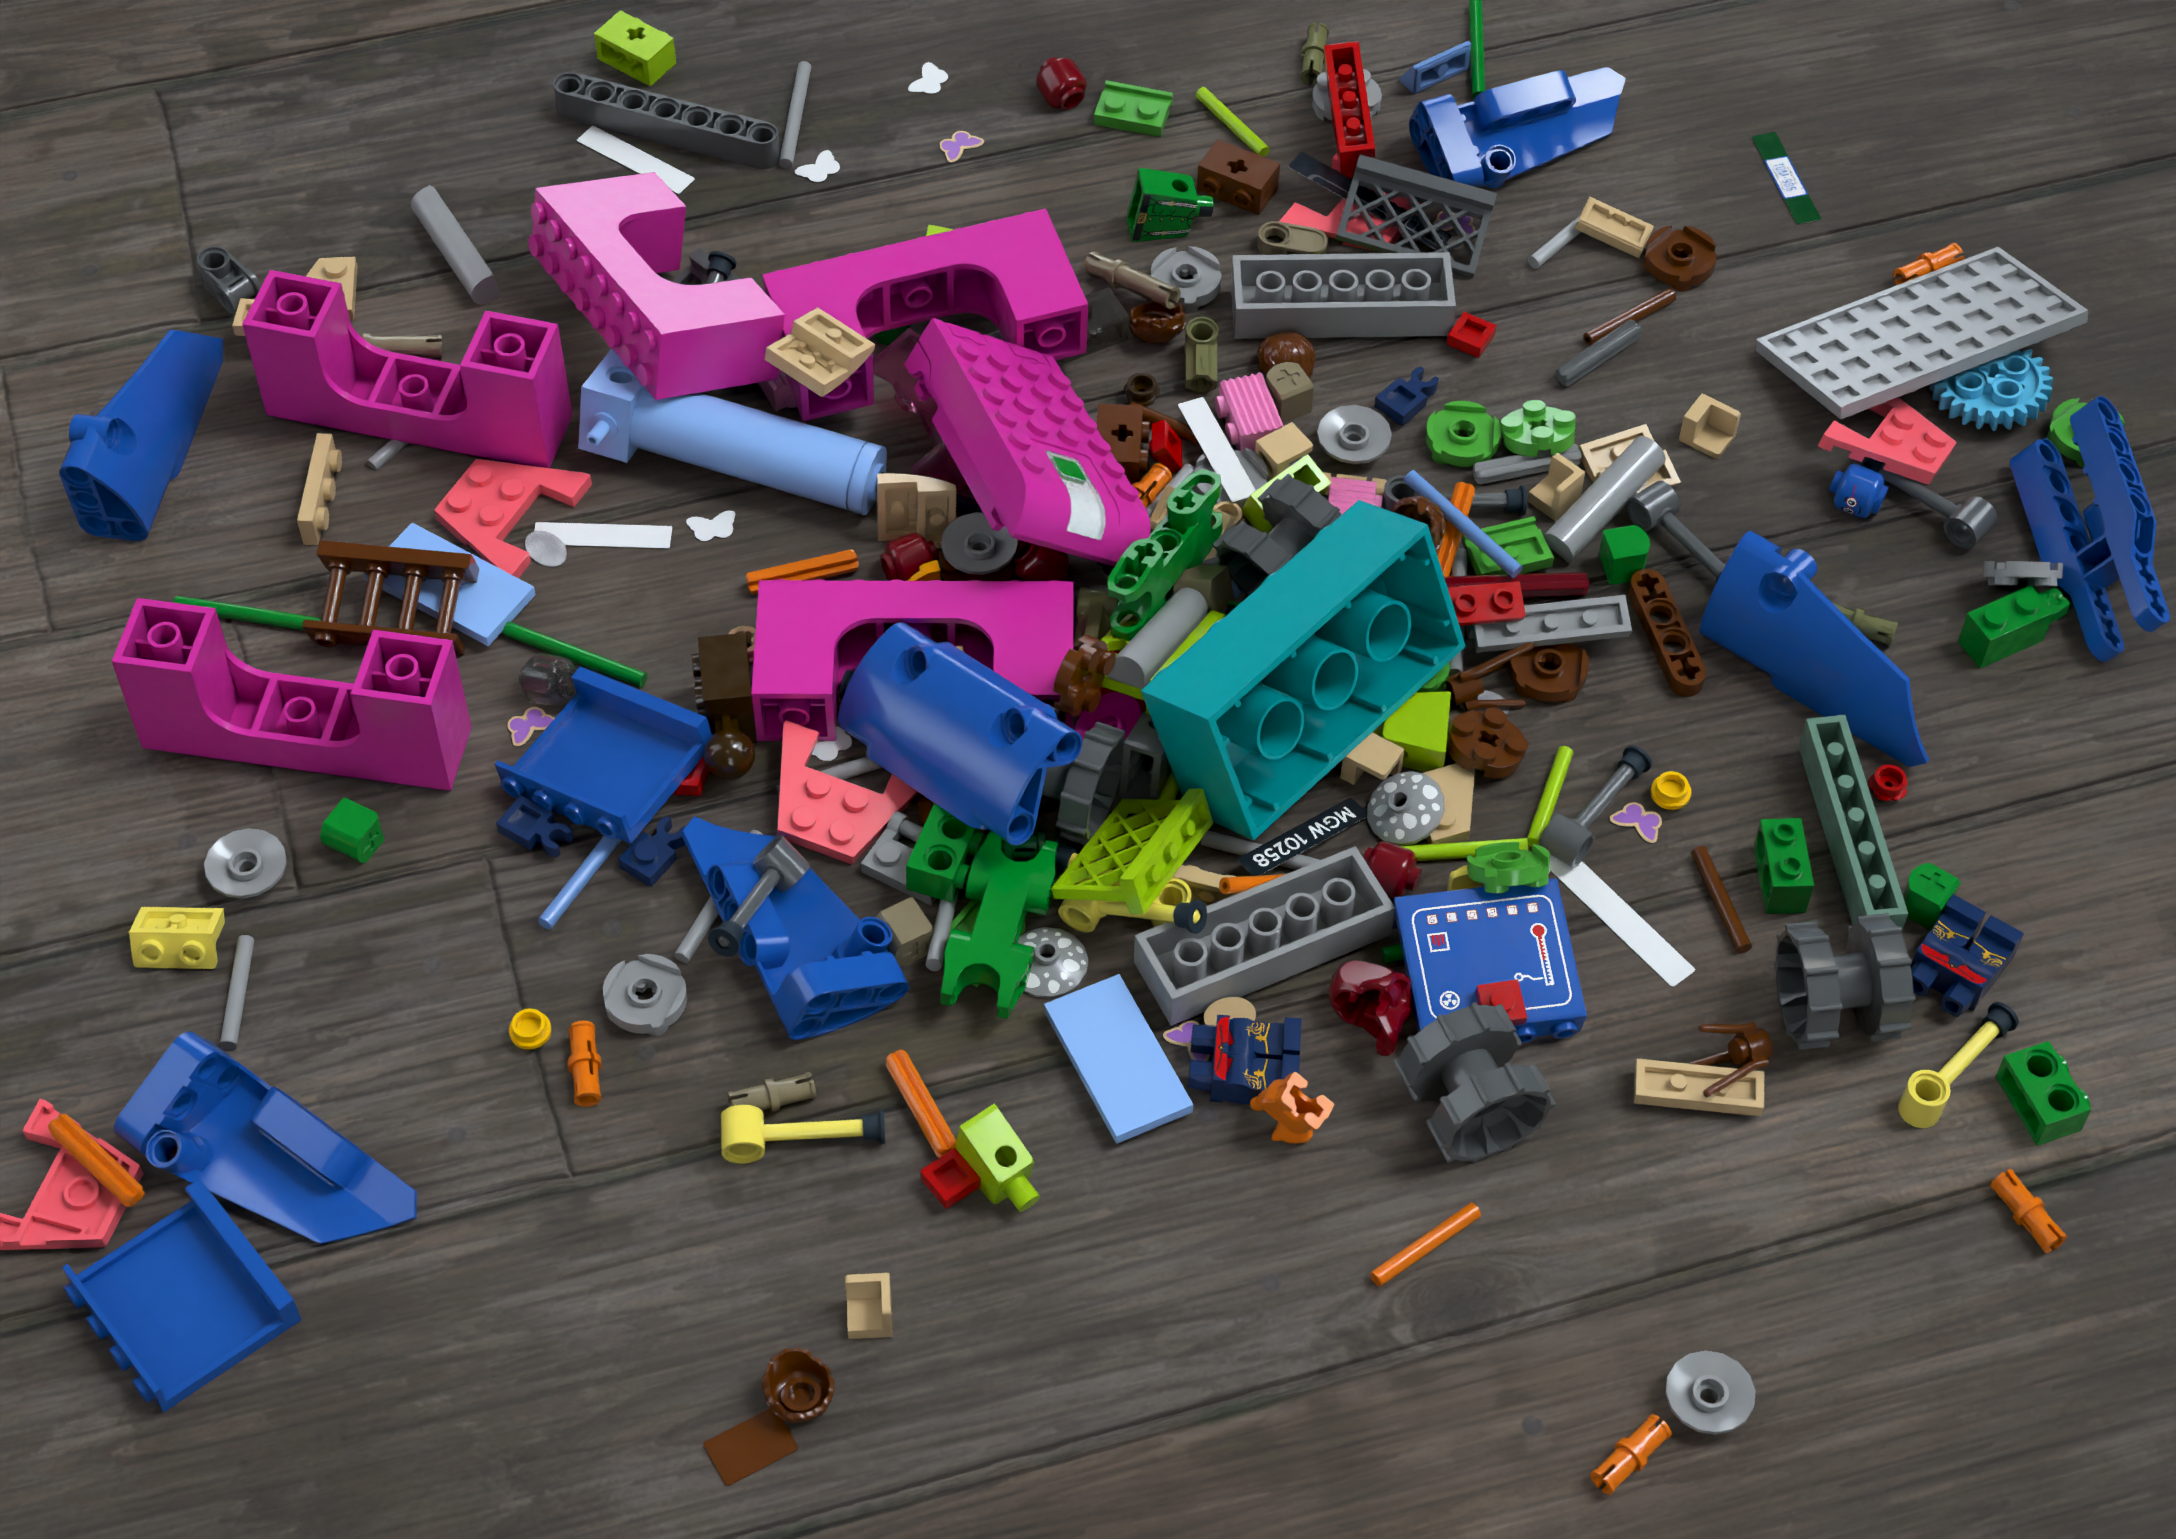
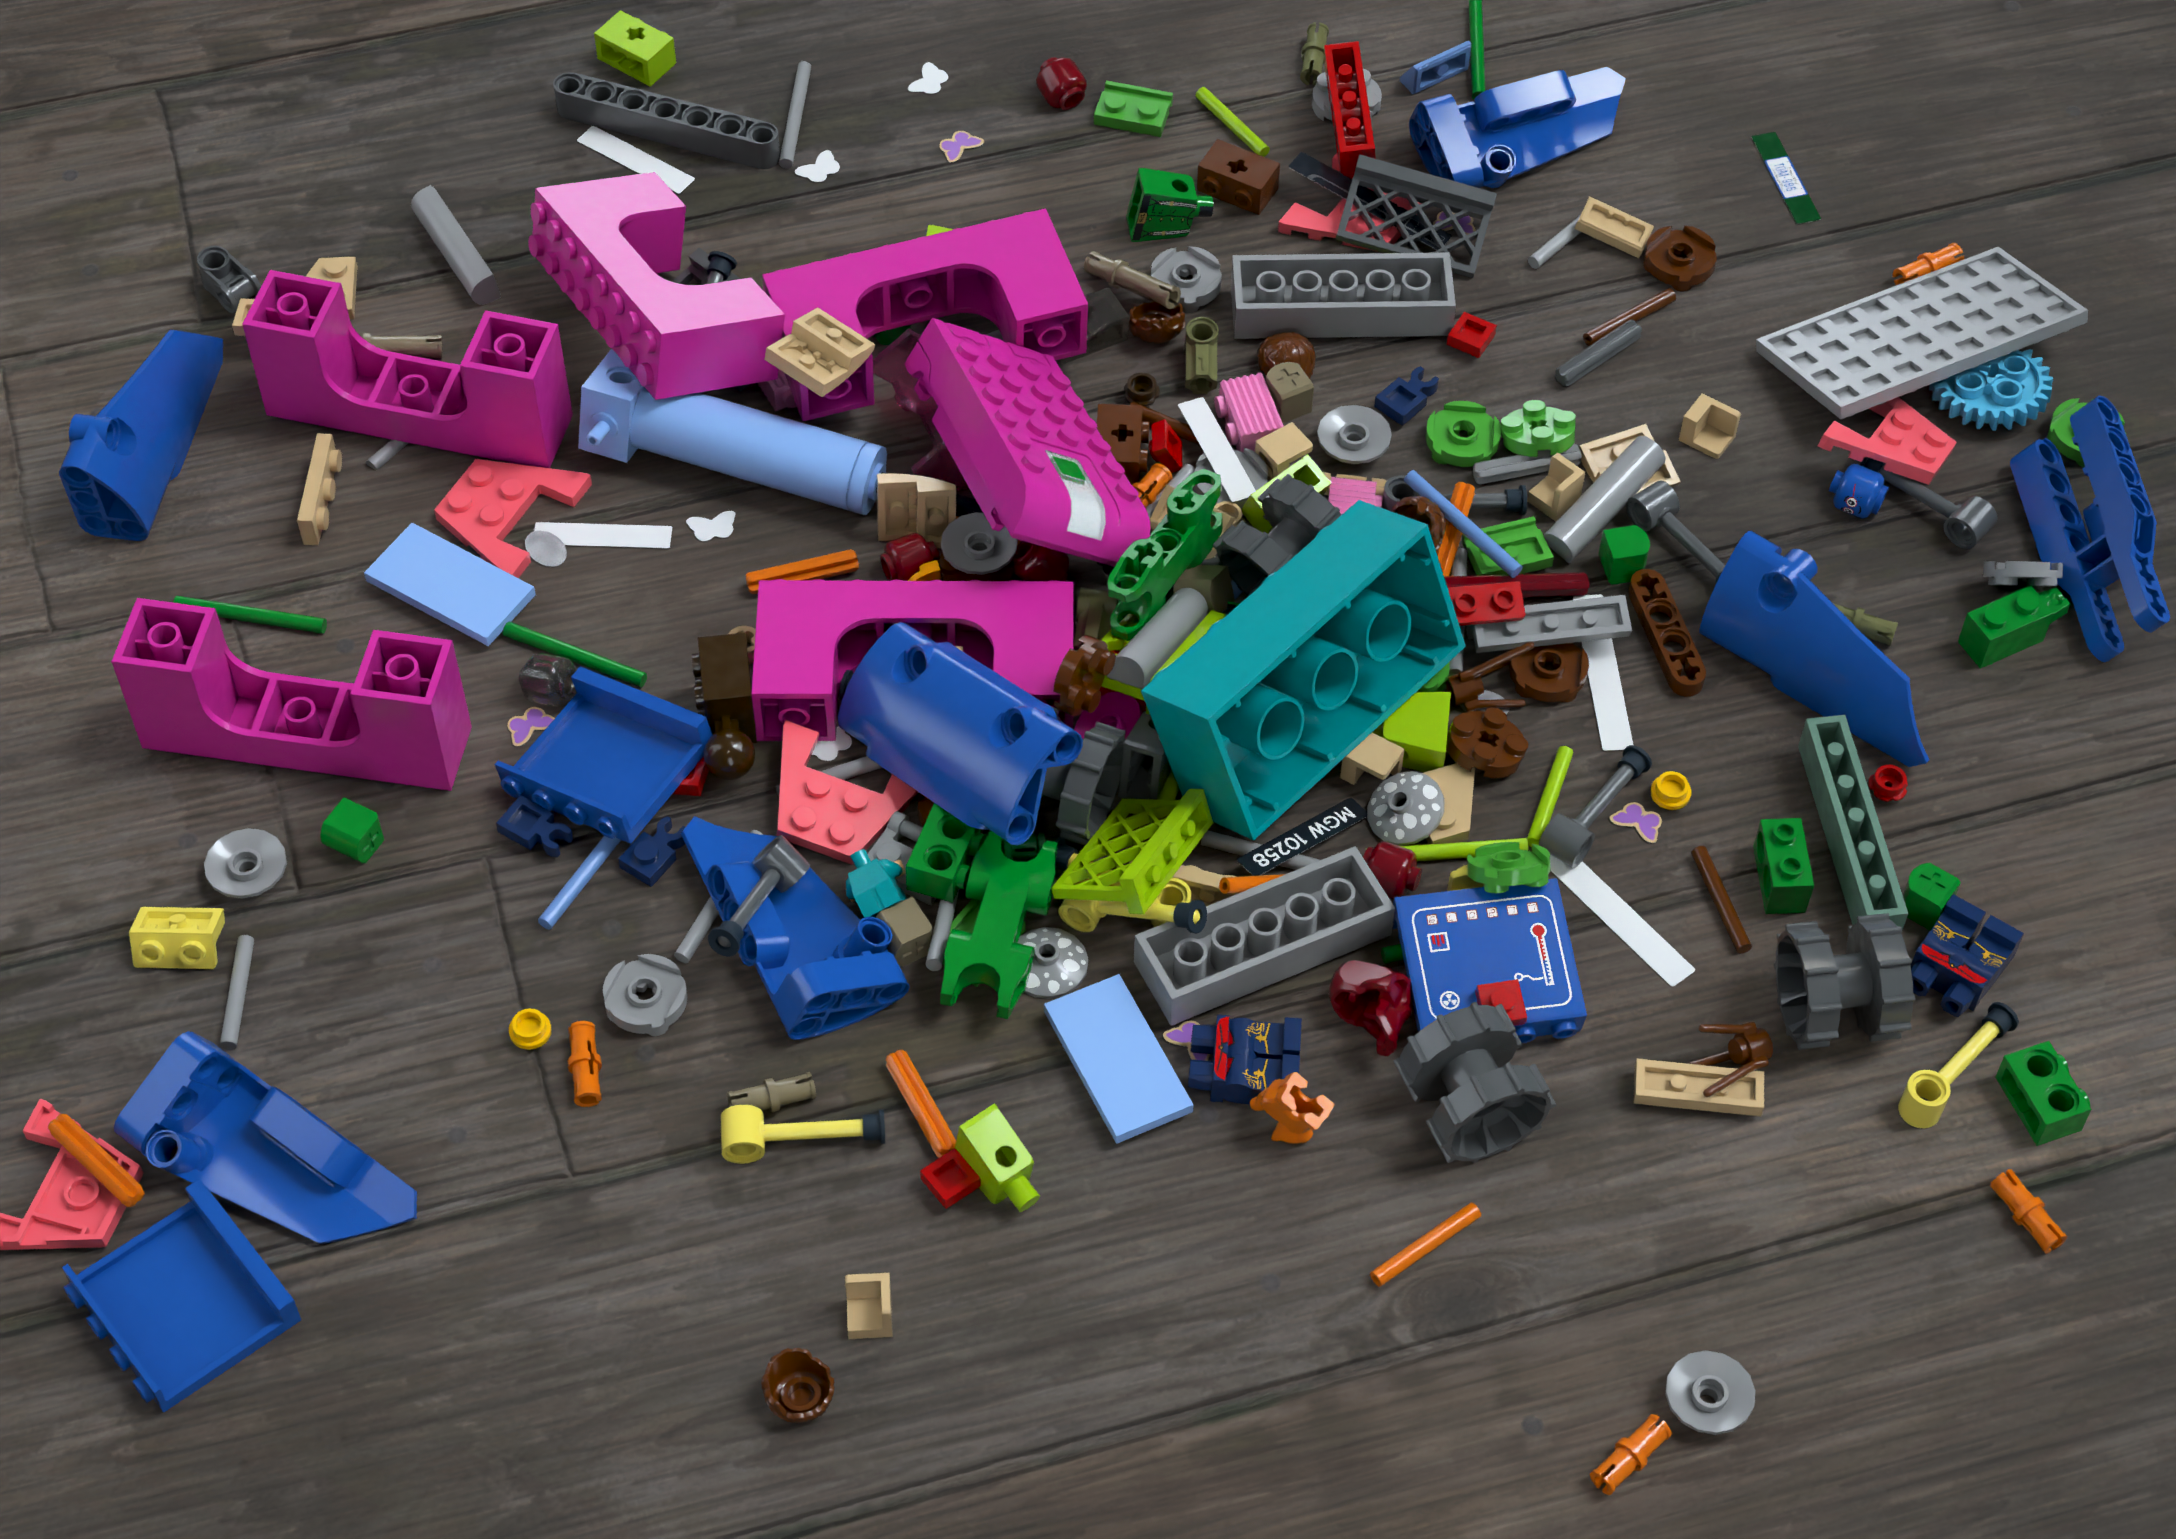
(379, 563): reddish brown fence -> none
(750, 1446): reddish brown sticker -> none
(874, 883): none -> teal piece
(1231, 1006): tan sticker -> none
(1296, 239): dark tan piece -> none
(1607, 692): none -> white sticker

